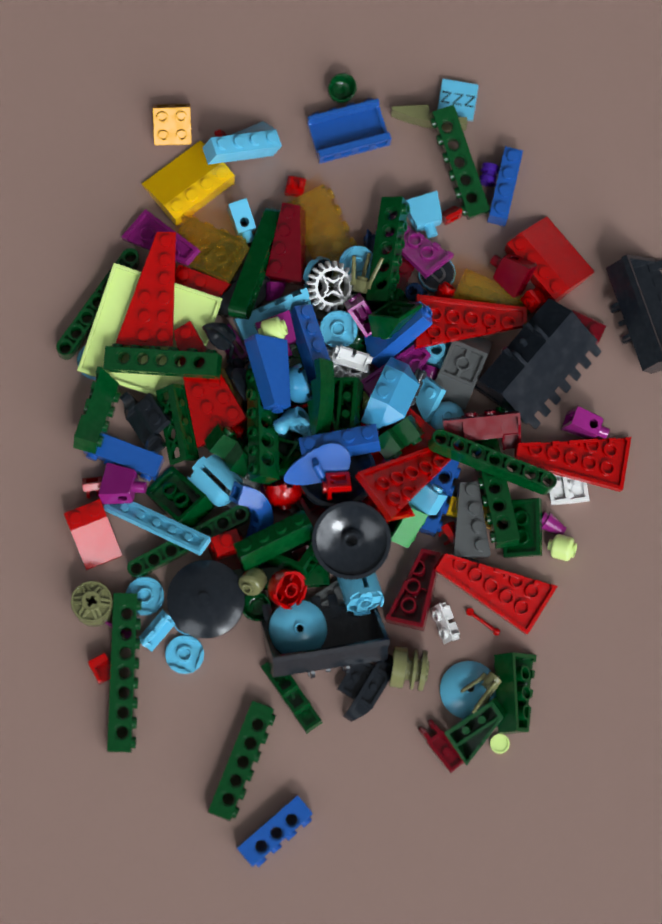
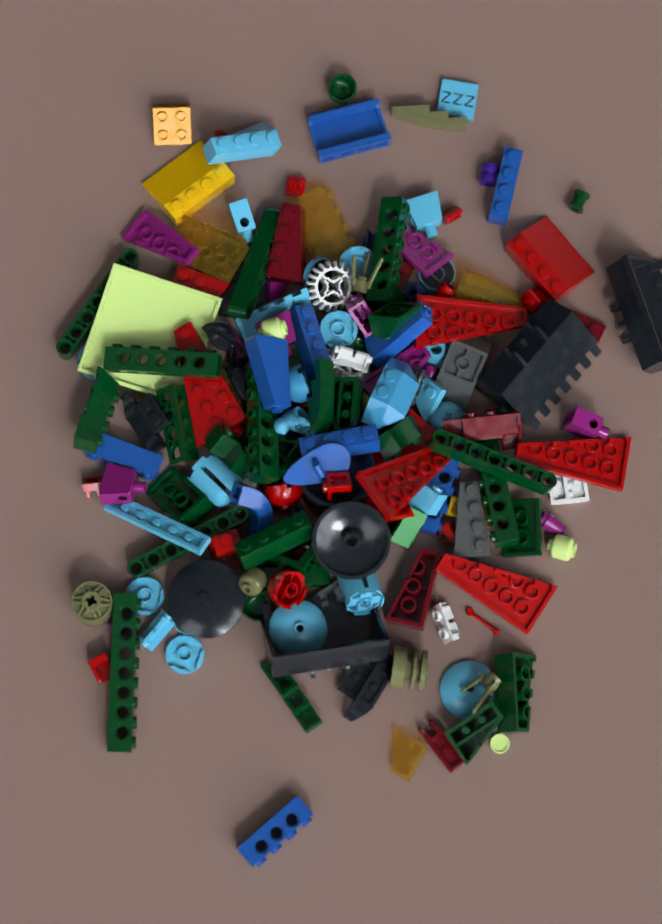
(93, 534): slope -> none
(152, 305): red wing -> none
(256, 712): dark green brick -> none
(406, 755): none -> clear yellow wing
(449, 116): dark green brick -> none
(512, 273): dark red torso -> none
(578, 201): none -> dark green bush

